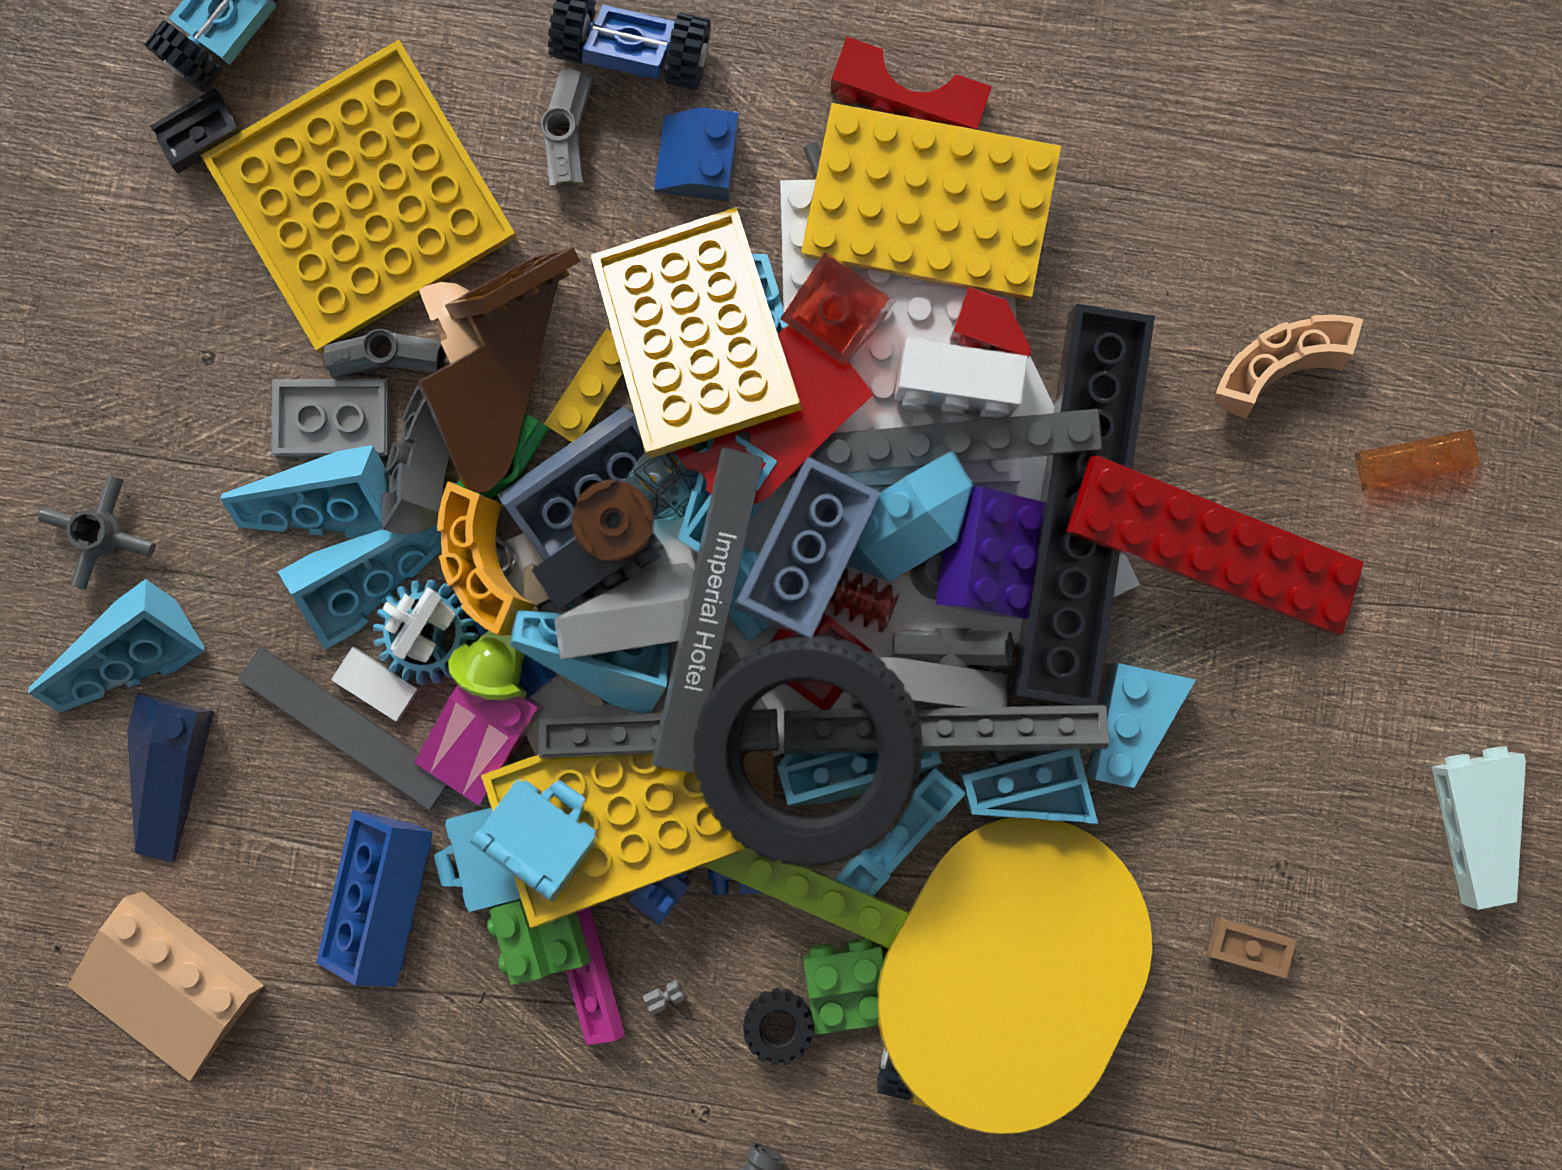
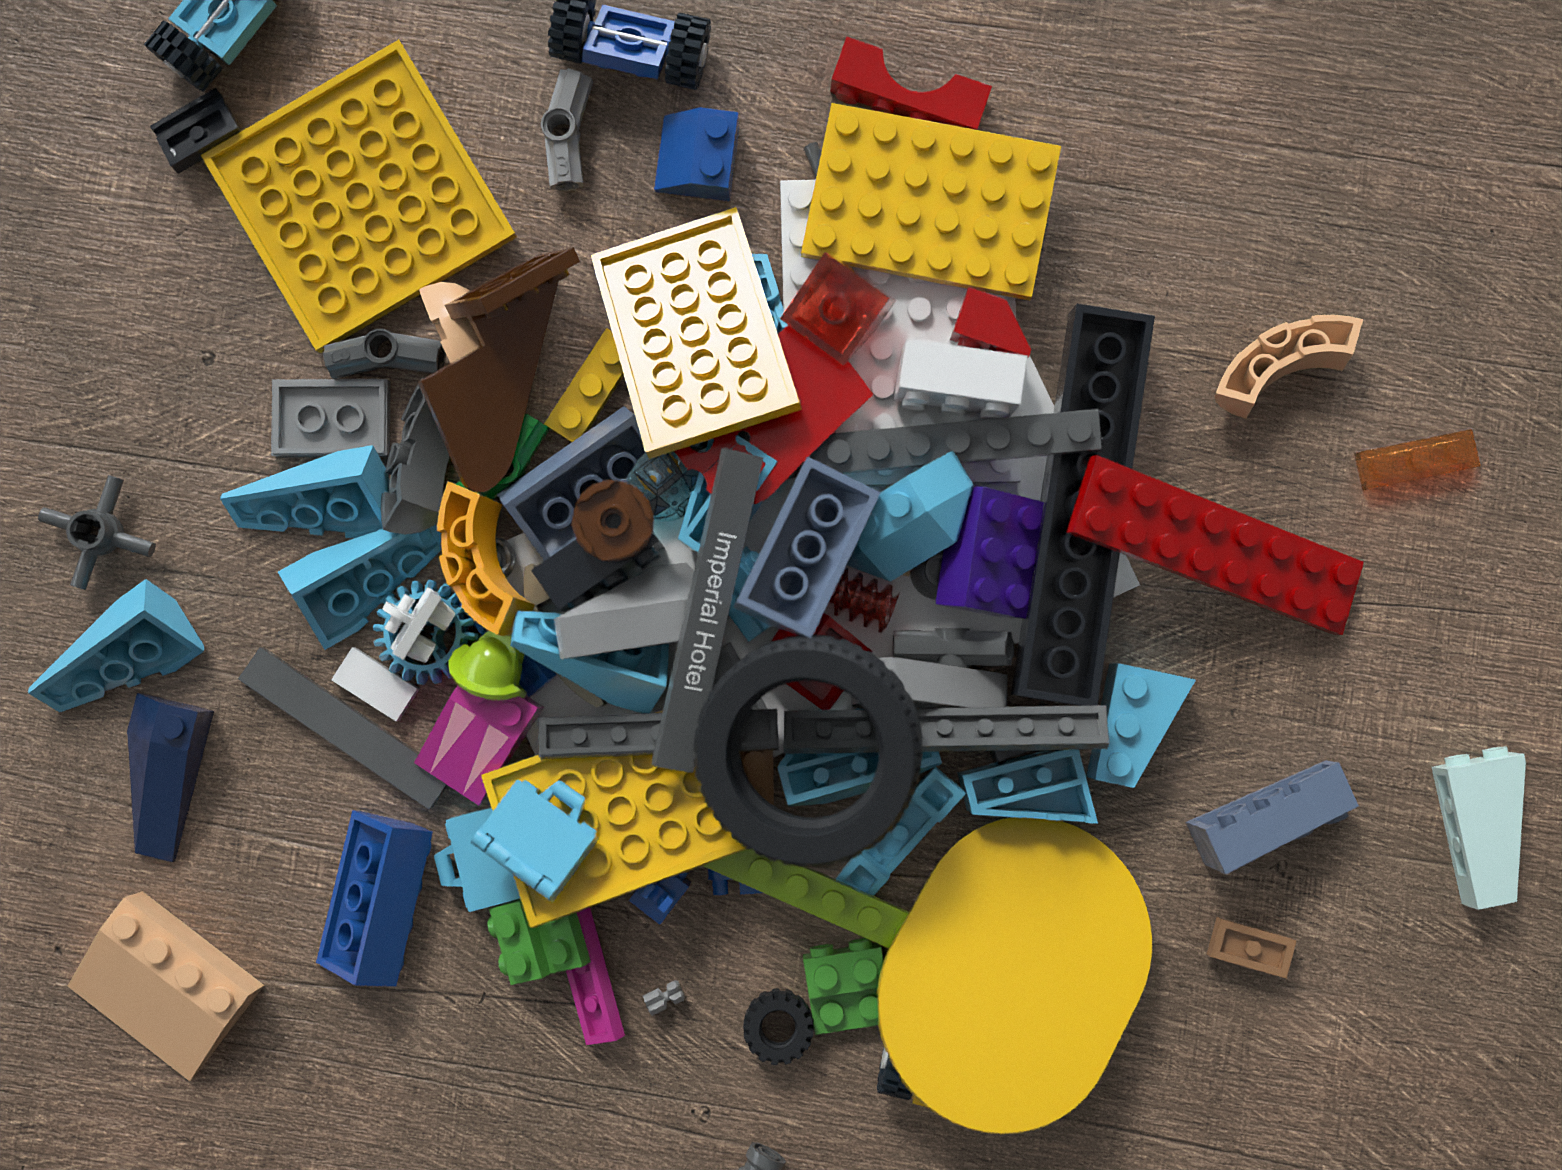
(1272, 816): none -> sand blue wedge

